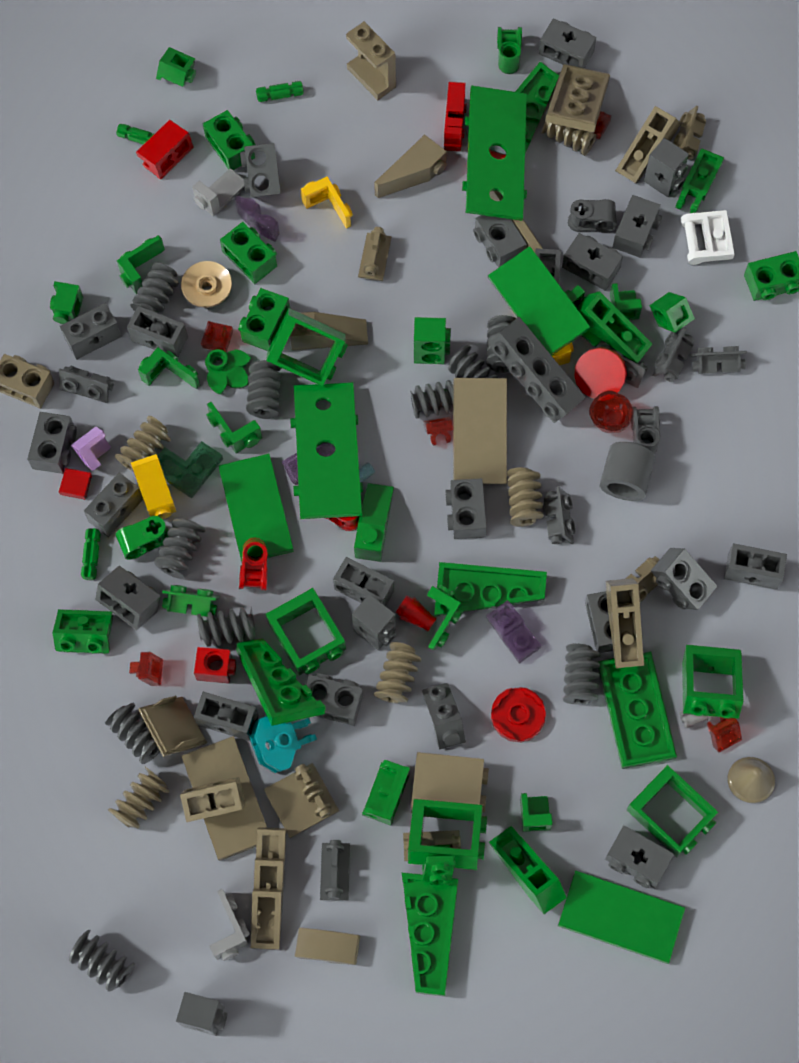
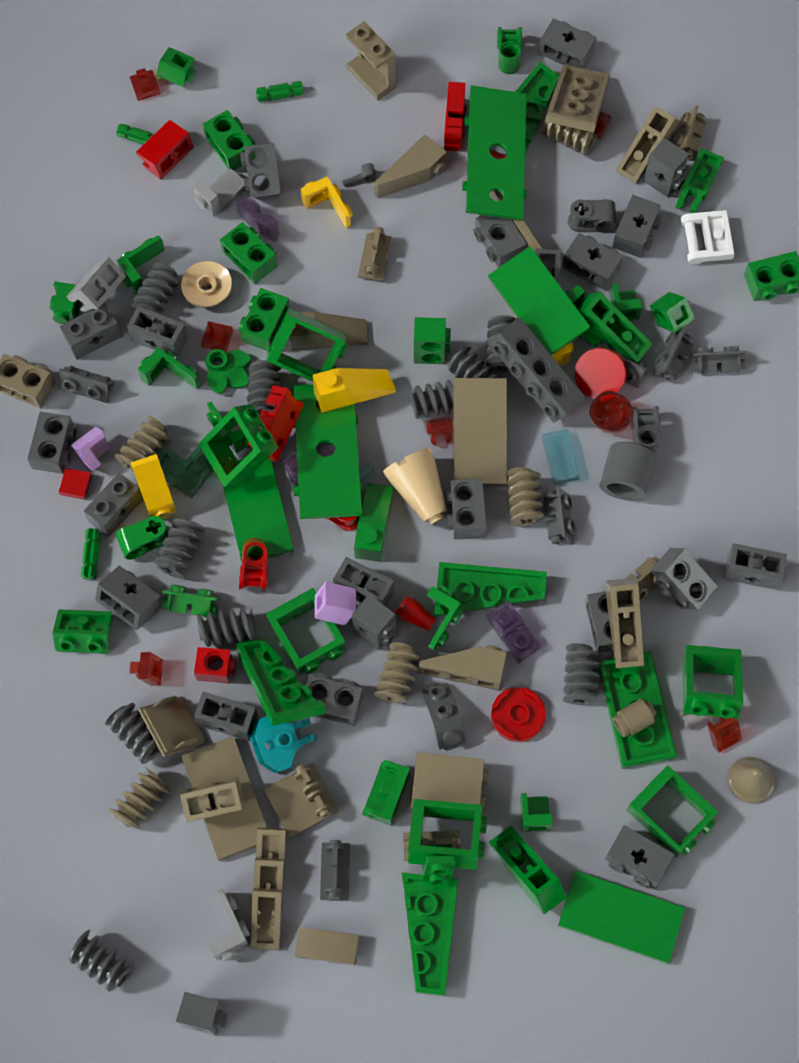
(97, 285): none -> light grey hinge
(144, 84): none -> clear red tile
(221, 456): none -> green window
(282, 419): none -> red piece
(335, 603): none -> lavender panel
(350, 386): none -> yellow slope
(368, 175): none -> dark grey hand
(419, 484): none -> tan cone
(472, 666): none -> dark tan slope
(560, 456): none -> clear light blue tile
(634, 718): none -> dark tan brick

